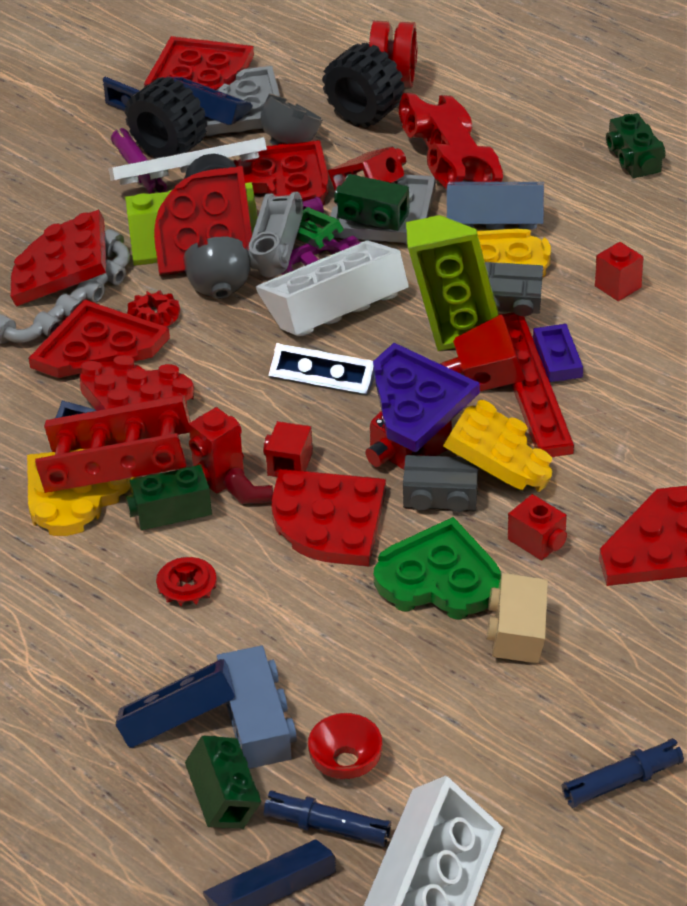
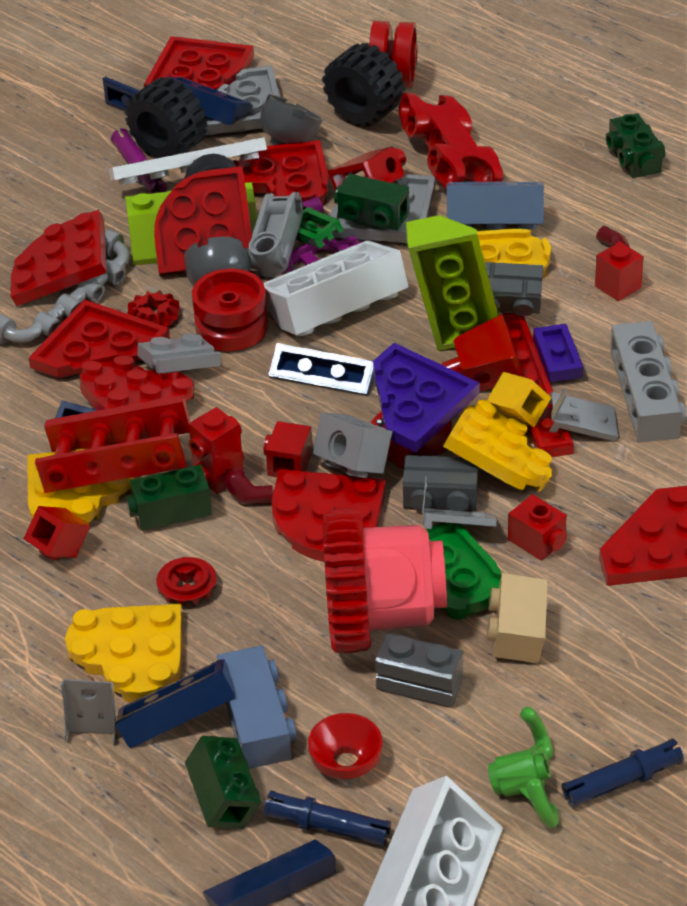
(56, 532): none -> red brick
(89, 707): none -> light grey piece
(129, 646): none -> yellow plate
(179, 353): none -> light grey plate
(230, 309): none -> red wheel
(352, 444): none -> light grey brick
(378, 578): none -> piece
(419, 669): none -> dark grey brick
(452, 516): none -> light grey piece
(519, 398): none -> yellow brick
(527, 770): none -> bright green piece
(583, 416): none -> light grey piece
(610, 237): none -> dark red arm
(647, 382): none -> light grey brick

